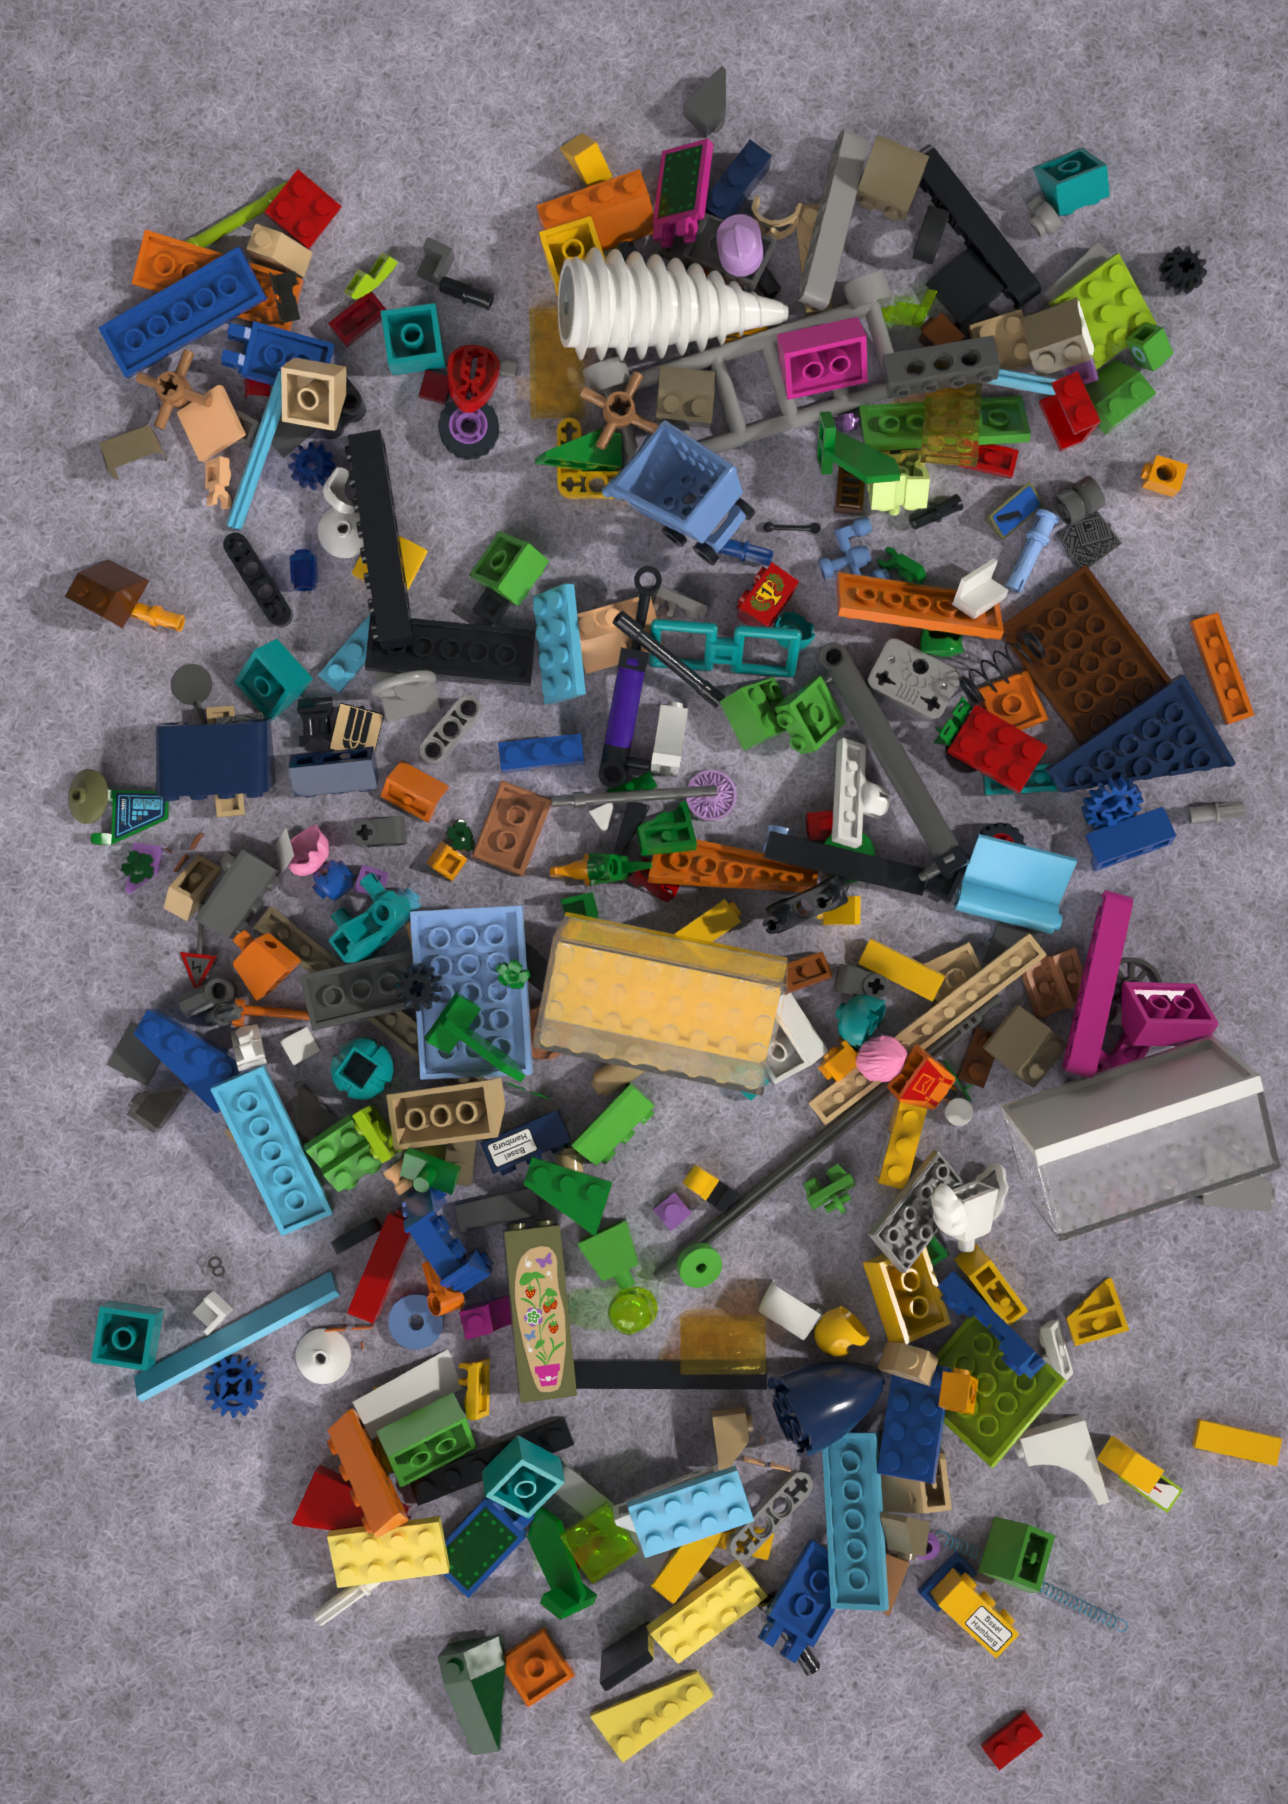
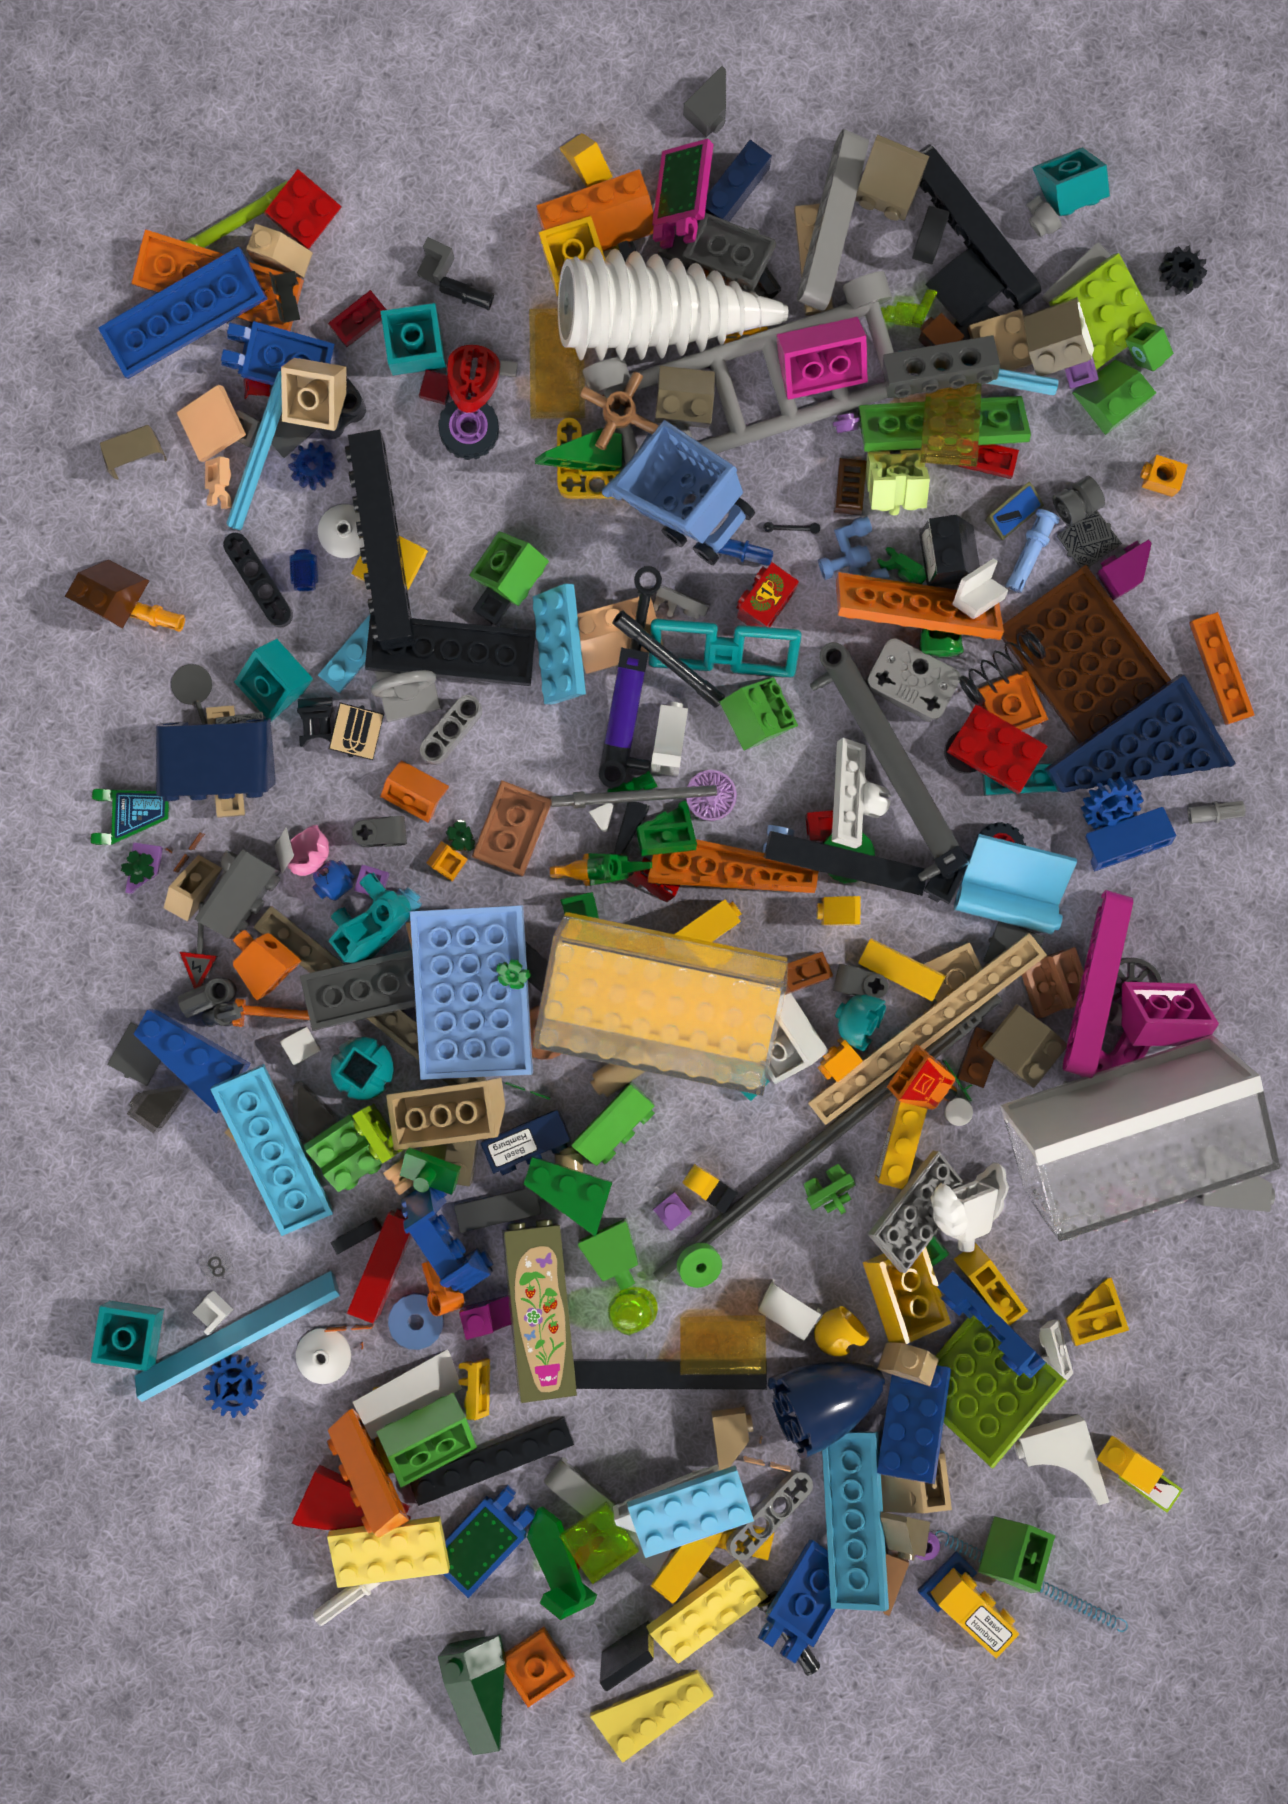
(88, 796): olive dish -> none
(165, 388): medium nougat bar -> none
(248, 1047): white plate -> none
(333, 772): brick -> none
(335, 491): white hair -> none
(364, 283): lime slope -> none
(410, 981): black gear -> none
(454, 1026): green piece -> none
(523, 1477): teal brick -> none
(541, 752): blue arch -> none
(740, 245): lavender piece -> none
(789, 911): black piece -> none
(793, 620): teal hair -> none
(794, 219): tan helmet -> none
(809, 716): bright green plate -> none
(852, 455): green piece -> none
(881, 1058): bright pink hair -> none
(935, 512): black axle -> none
(948, 550): none -> black slope
(953, 725): green piece -> none
(958, 1391): light orange brick -> none
(1011, 1740): red plate -> none
(1069, 412): red panel -> none
(1127, 571): none -> magenta slope
(1237, 1442): yellow tile -> none

